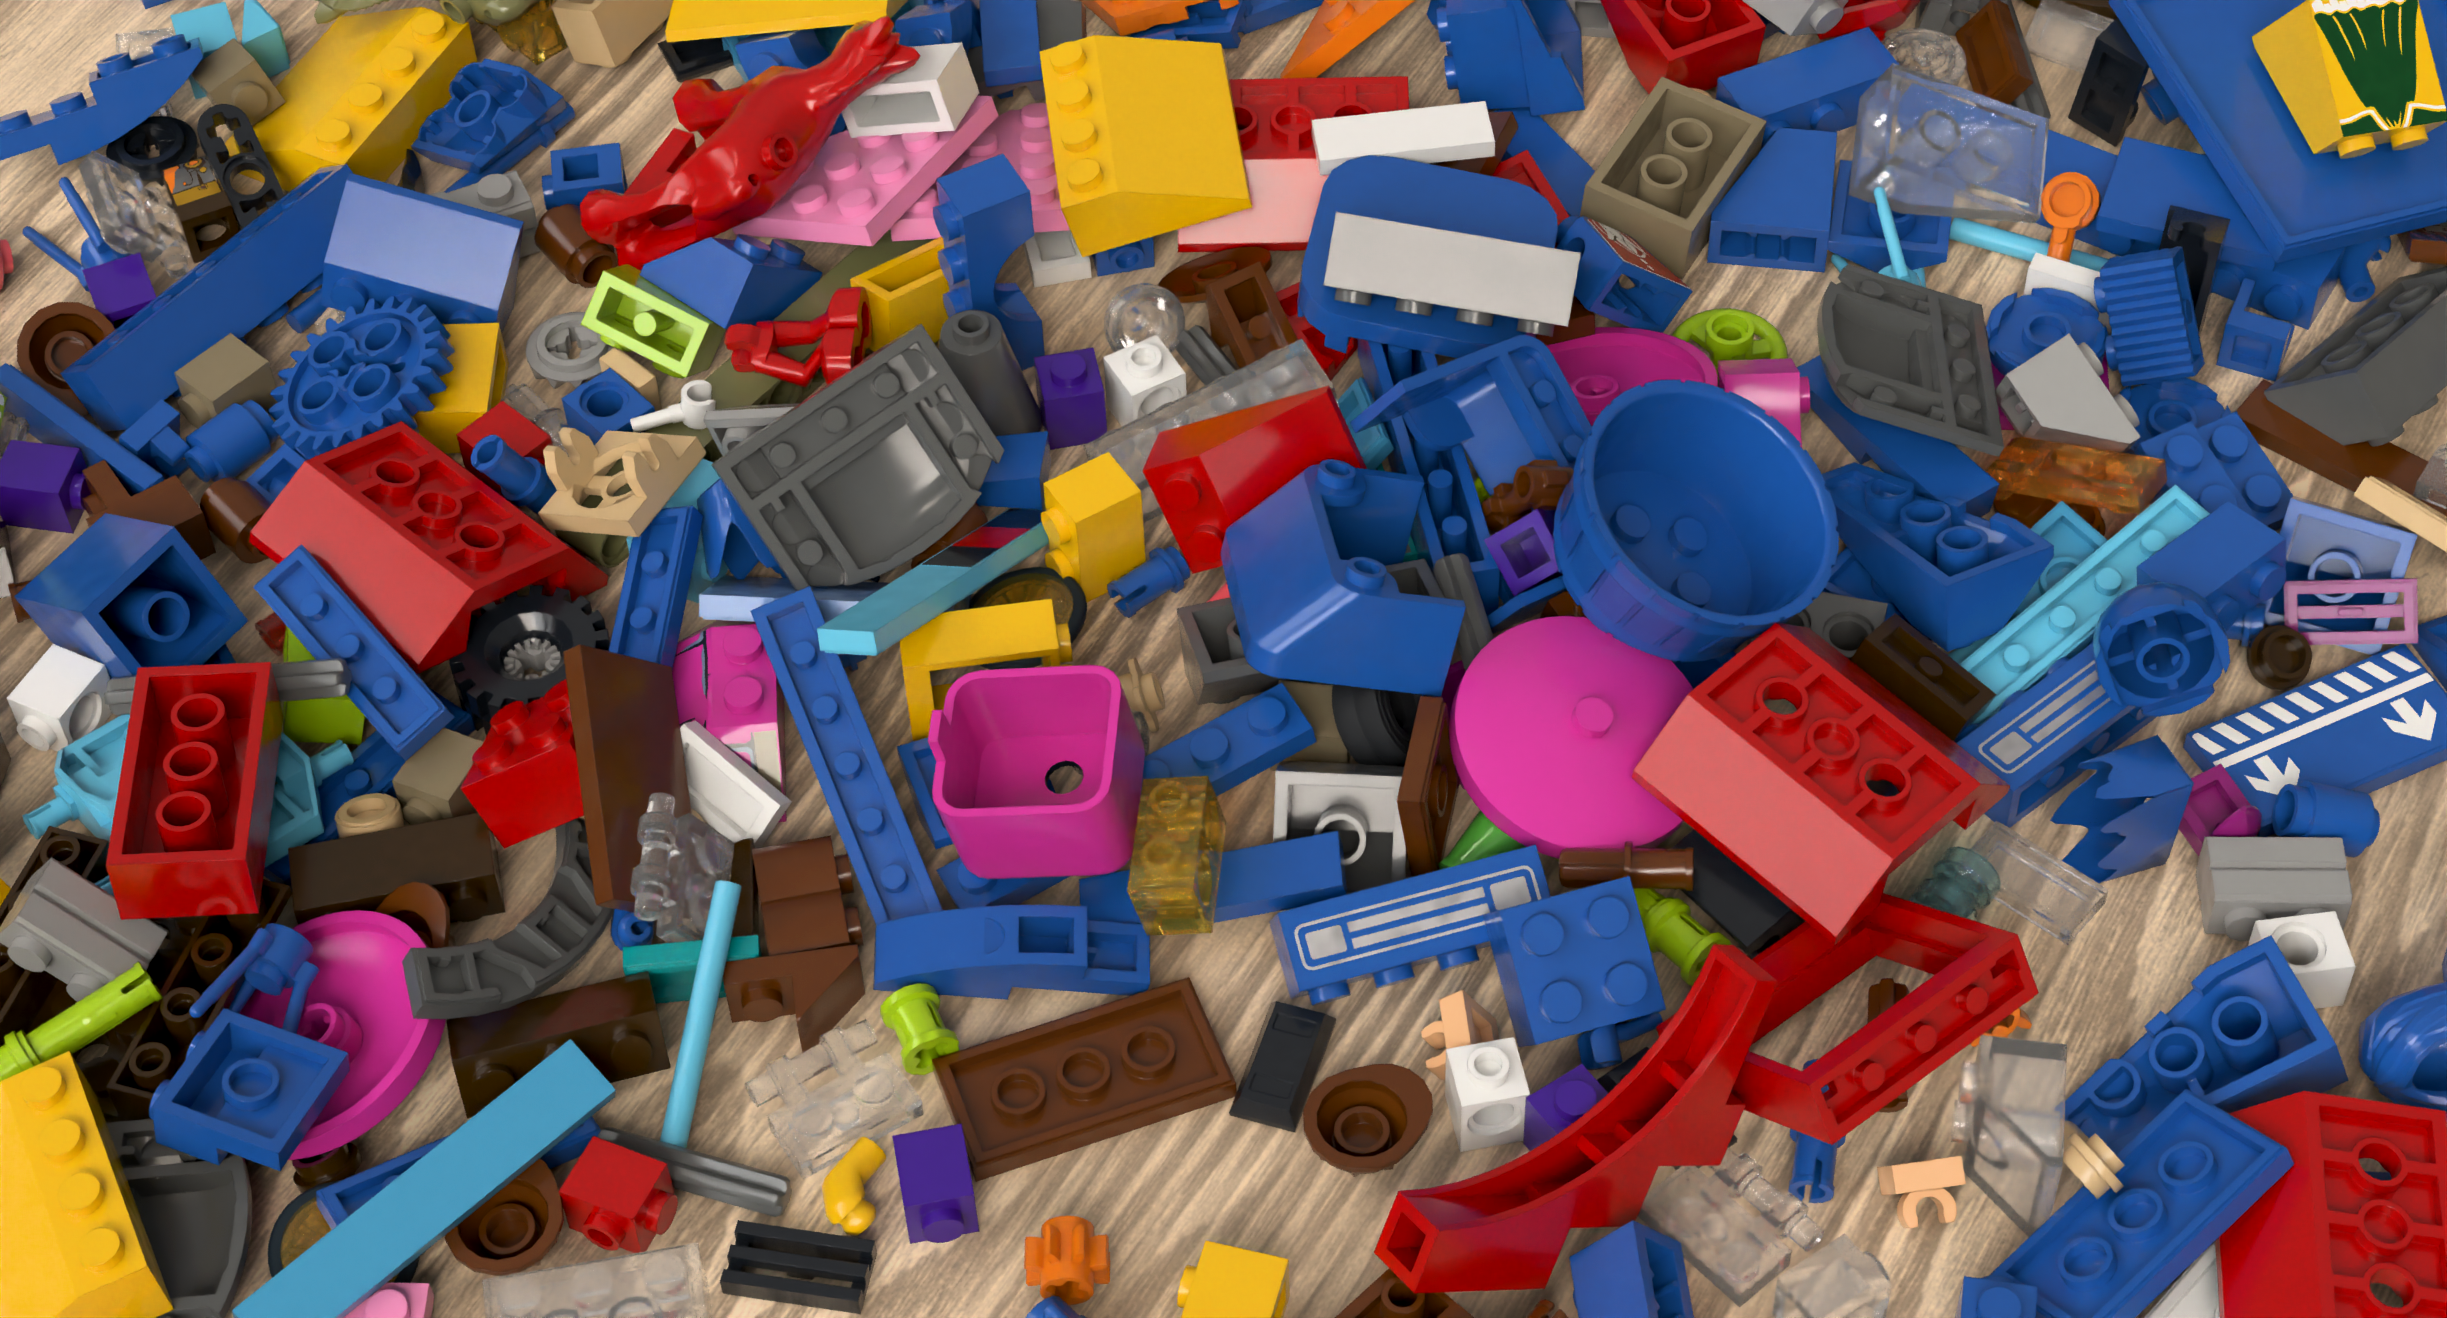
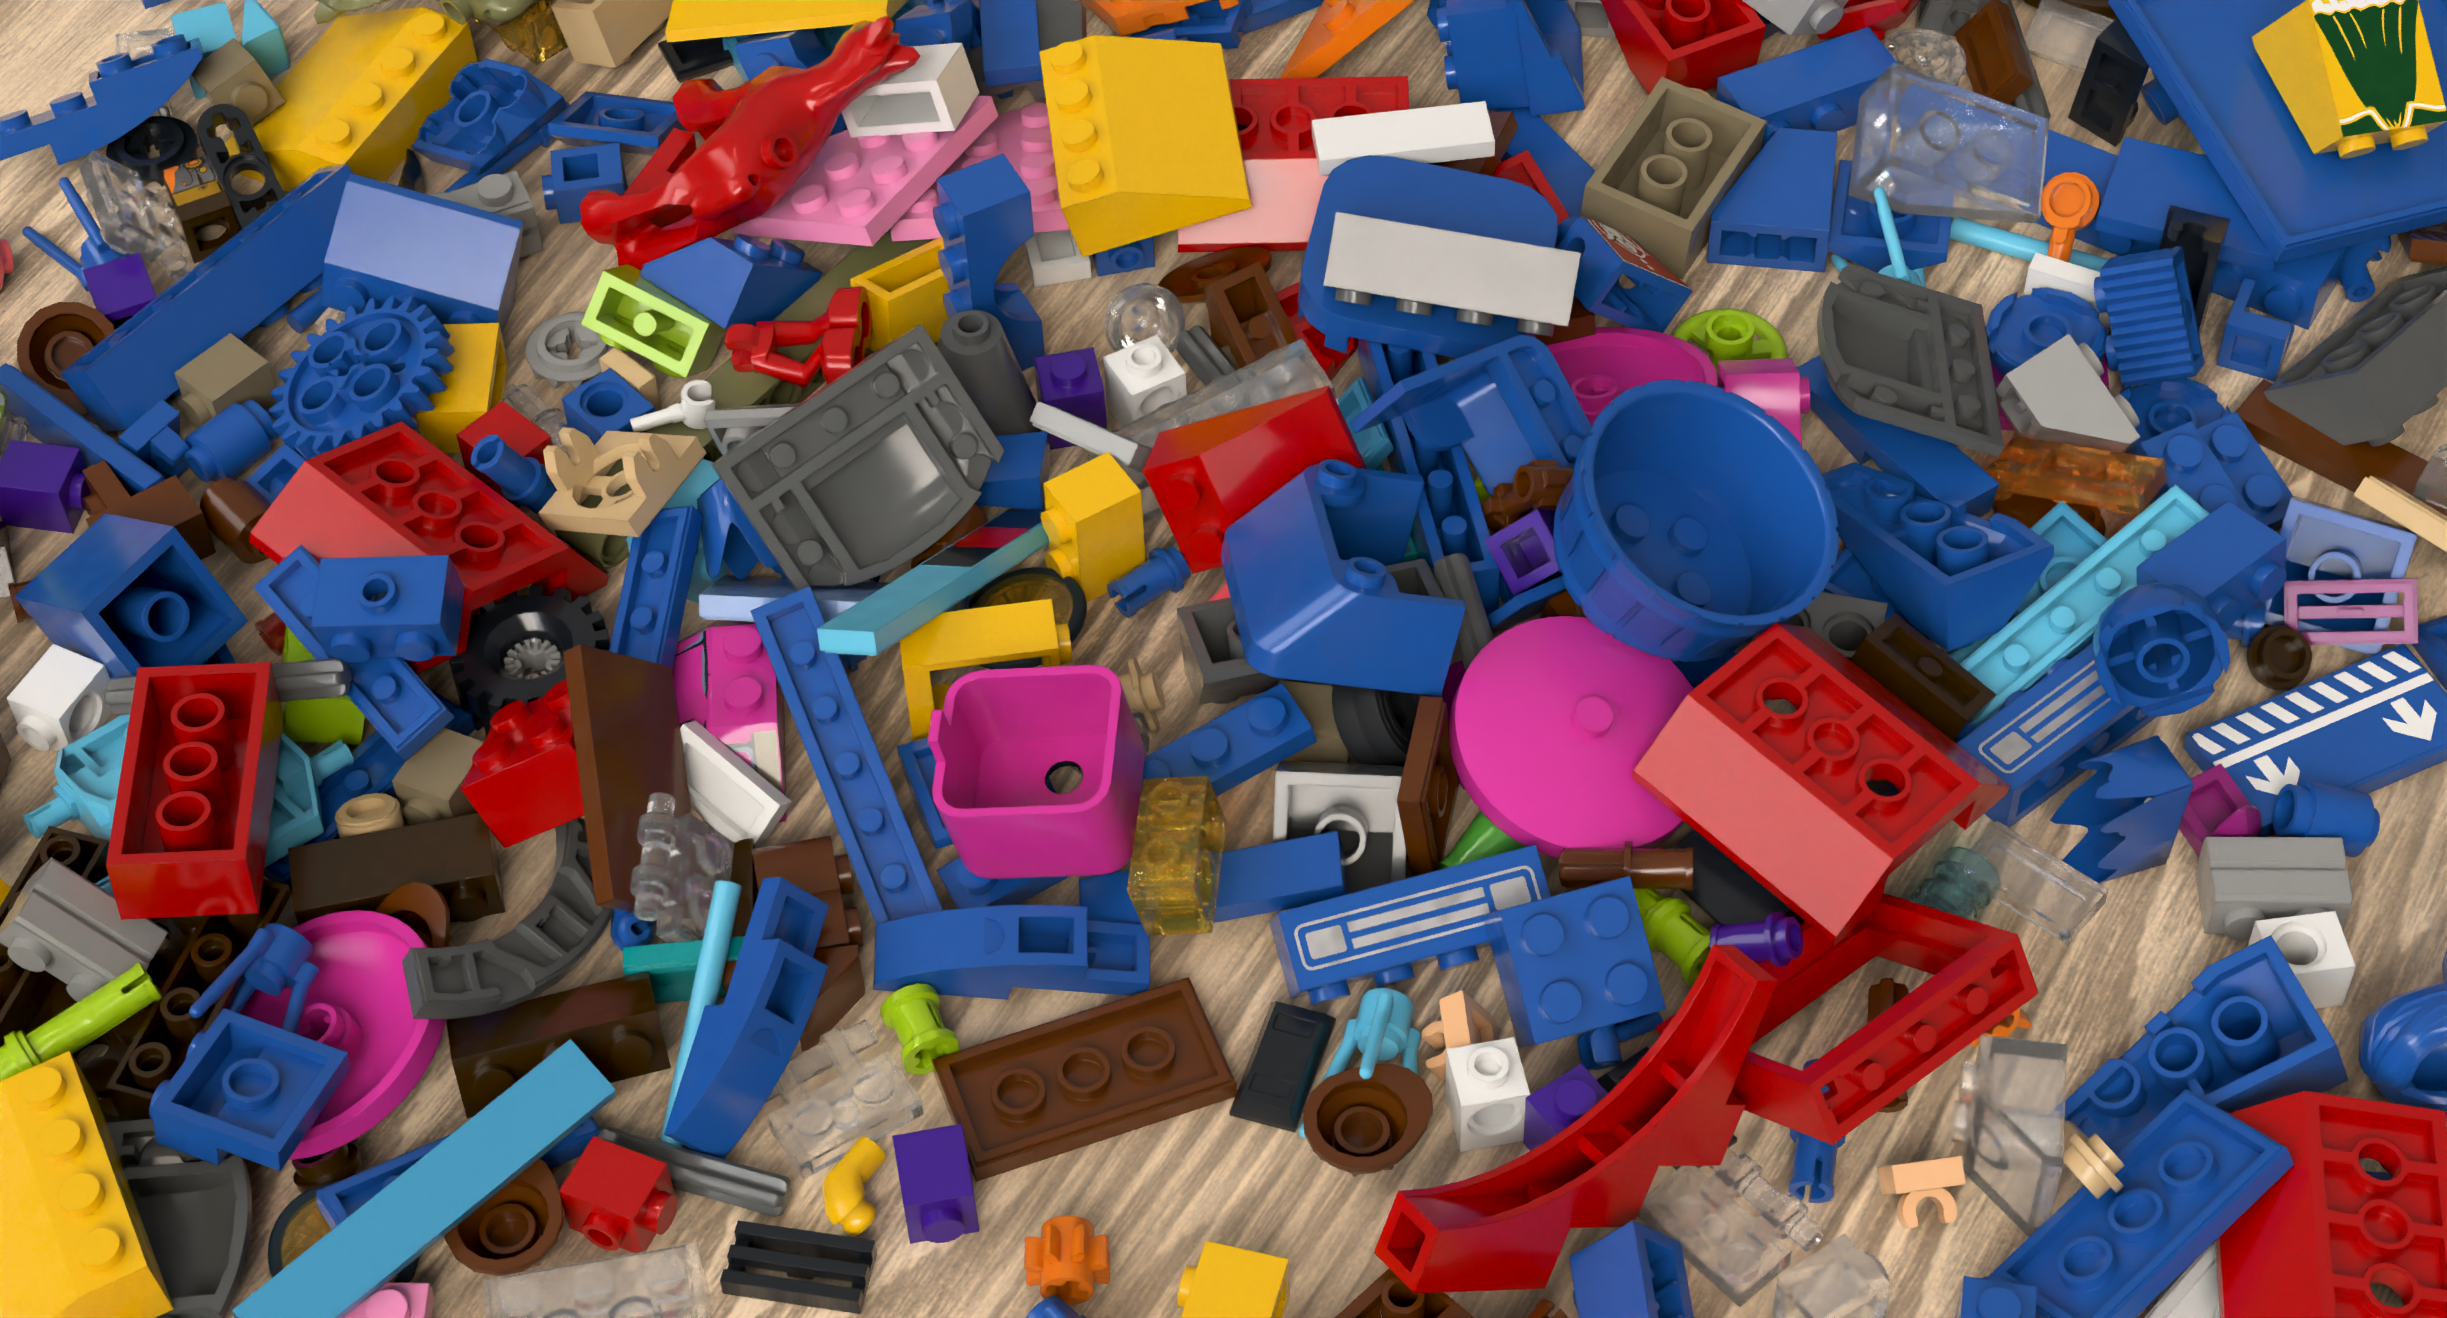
(388, 607): none -> blue brick
(570, 248): reddish brown brick -> none
(607, 118): none -> blue slope
(753, 1034): none -> blue slope
(1090, 436): none -> tile
(1379, 1033): none -> medium azure plant
(1772, 940): none -> dark purple pin

